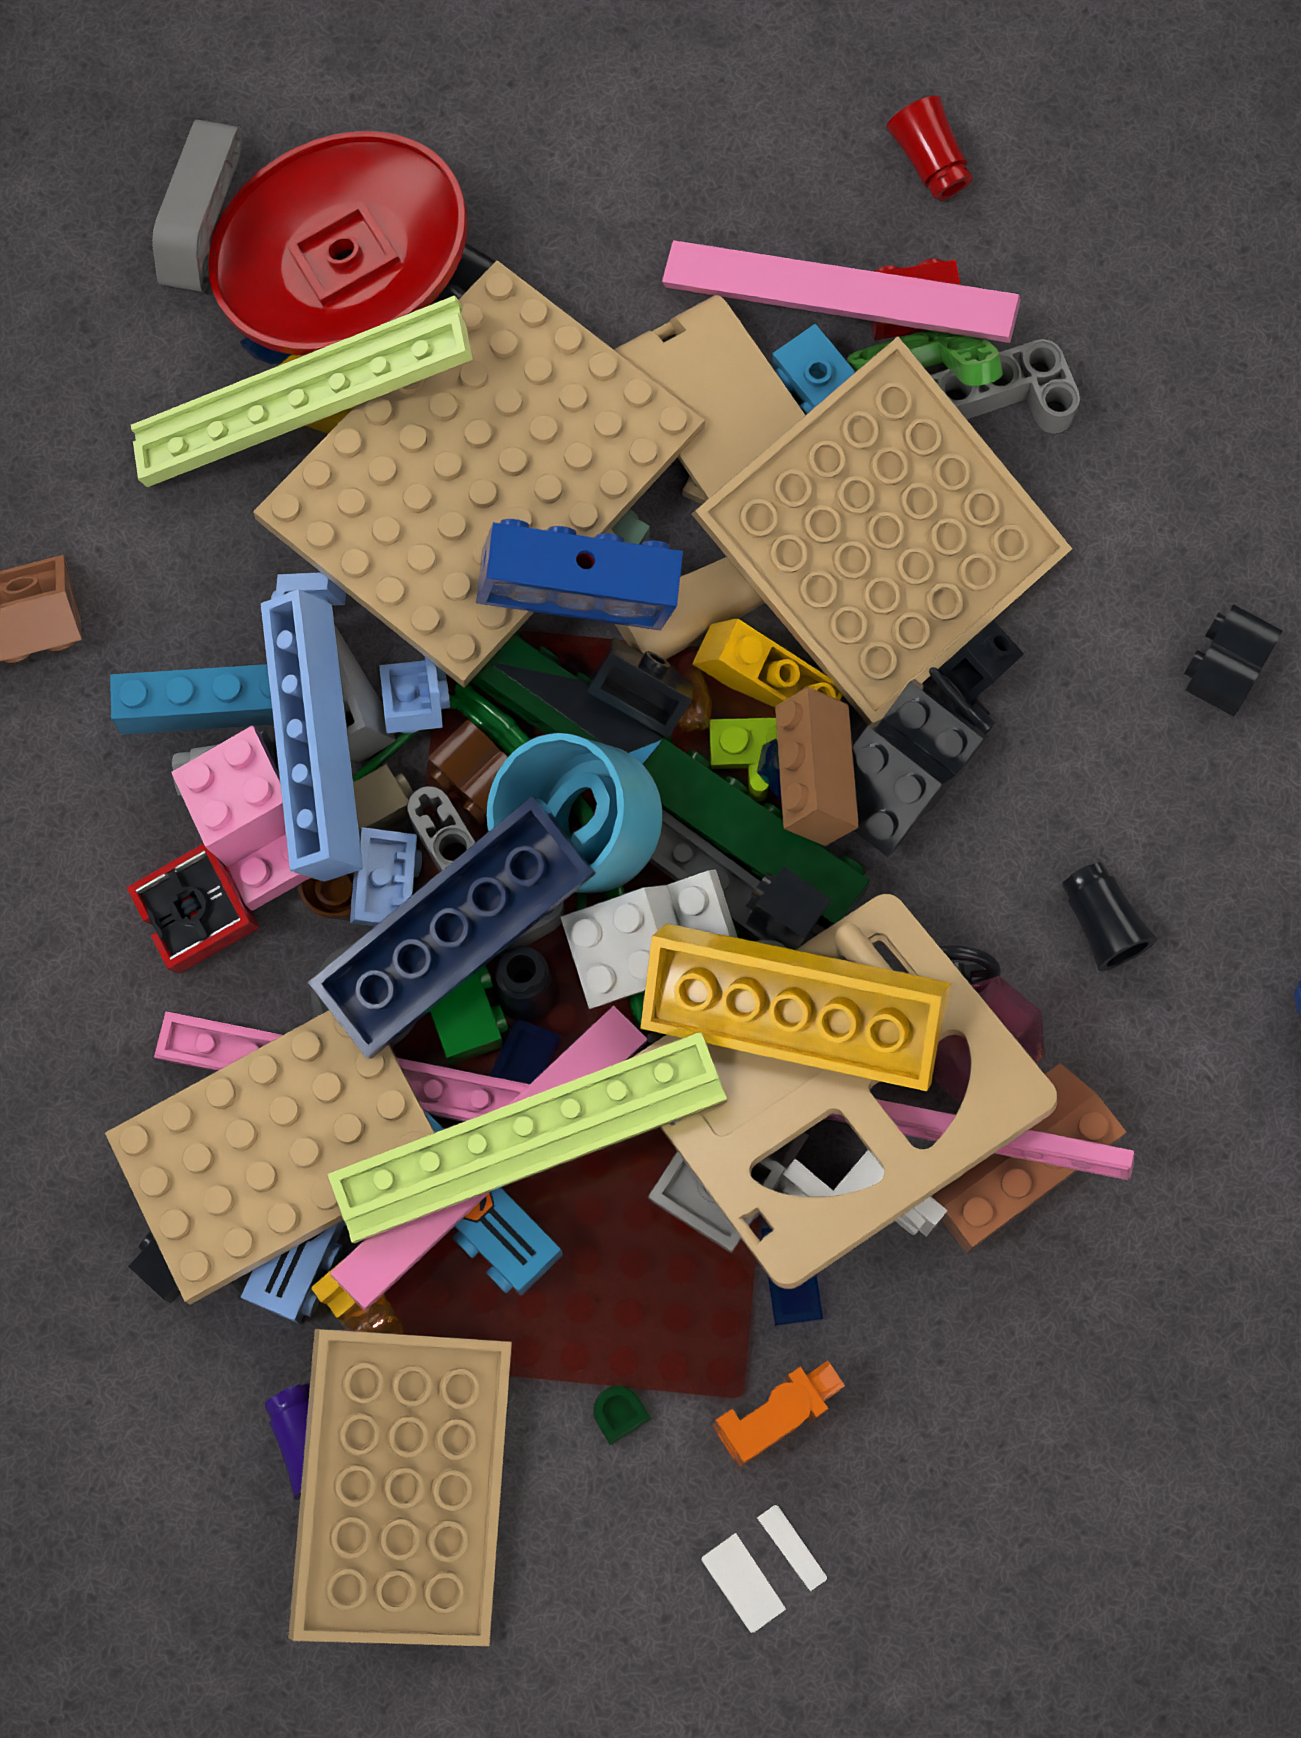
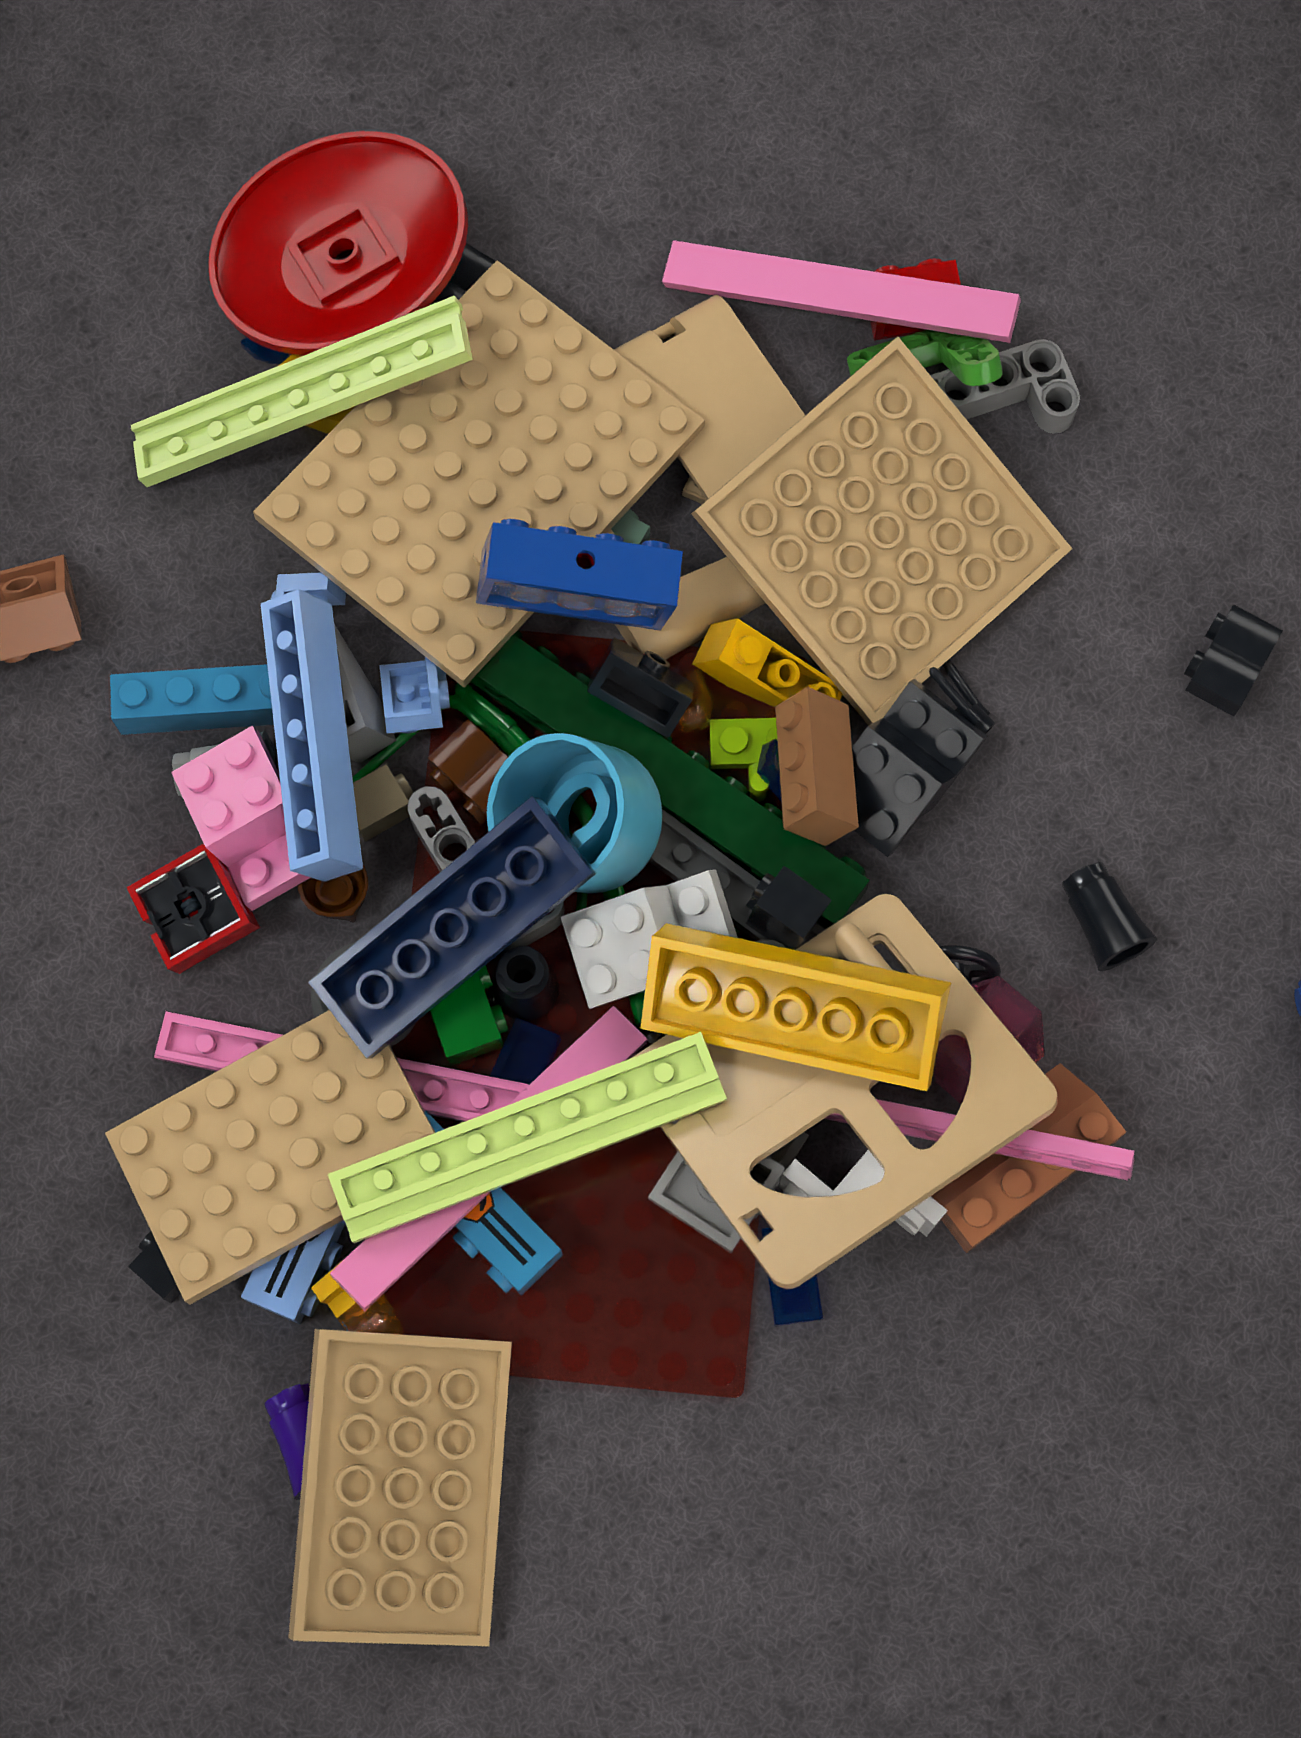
(194, 204): light grey beam -> none
(386, 876): light blue bracket -> none
(590, 713): black sticker -> none
(619, 1412): dark green tile -> none
(743, 1580): white sticker -> none
(782, 1412): orange hips -> none
(810, 367): dark azure brick -> none
(931, 146): red plant -> none
(981, 661): black brick -> none

